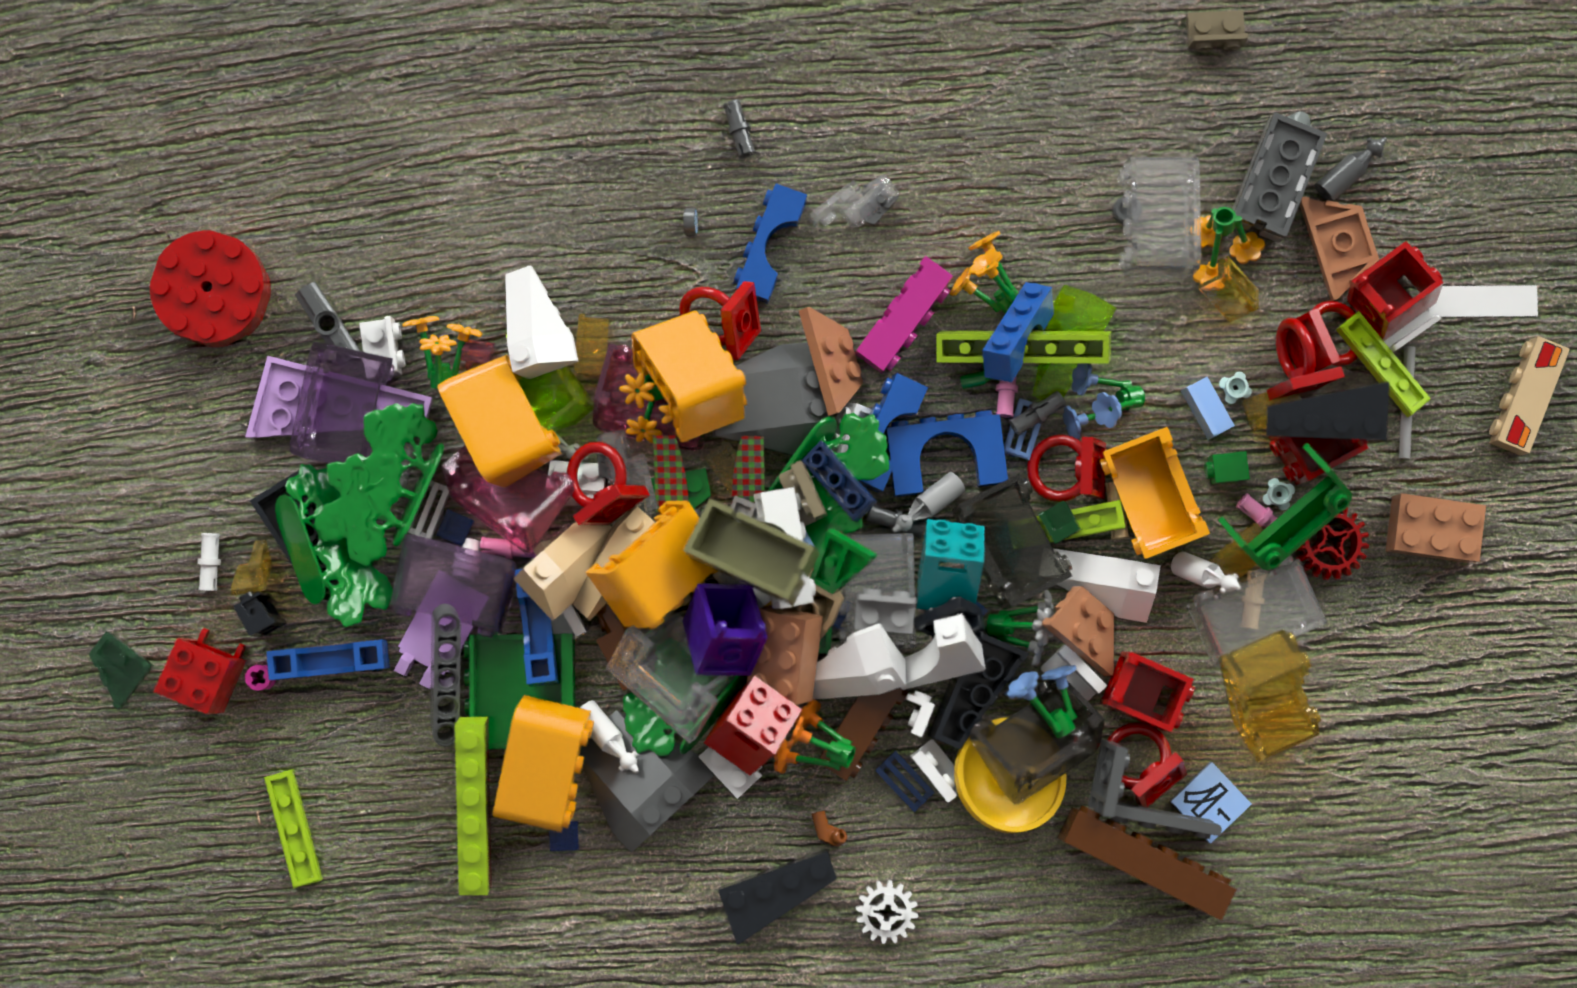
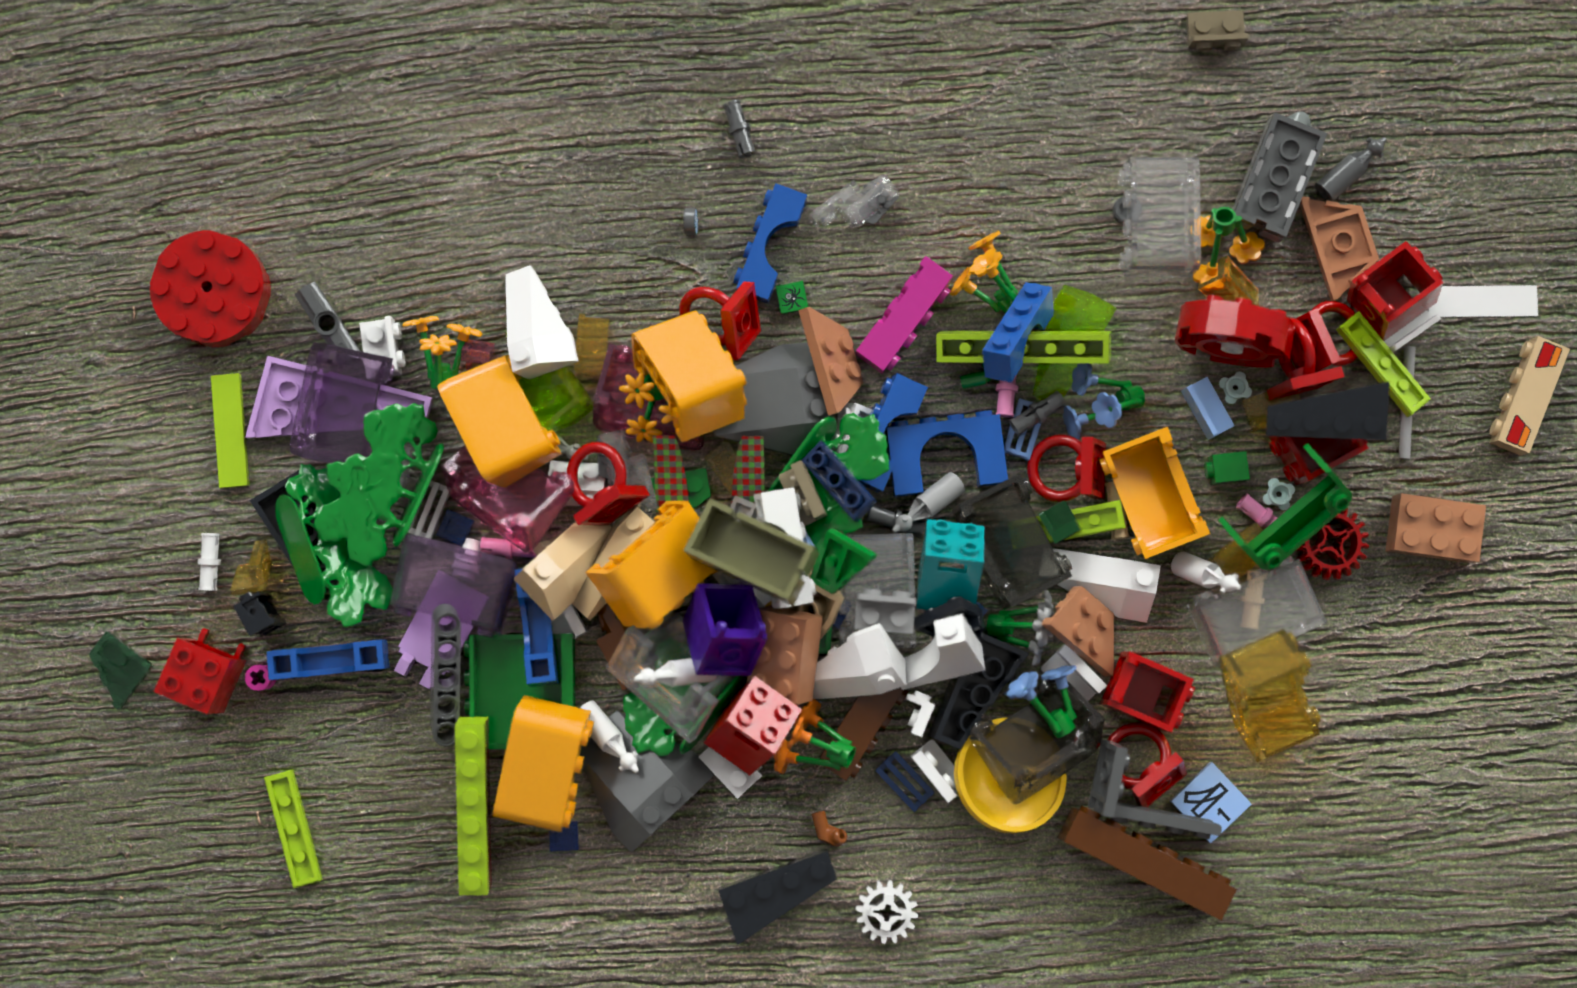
(230, 430): none -> lime tile
(673, 674): none -> white wheel
(791, 297): none -> green tile
(1235, 332): none -> red piece

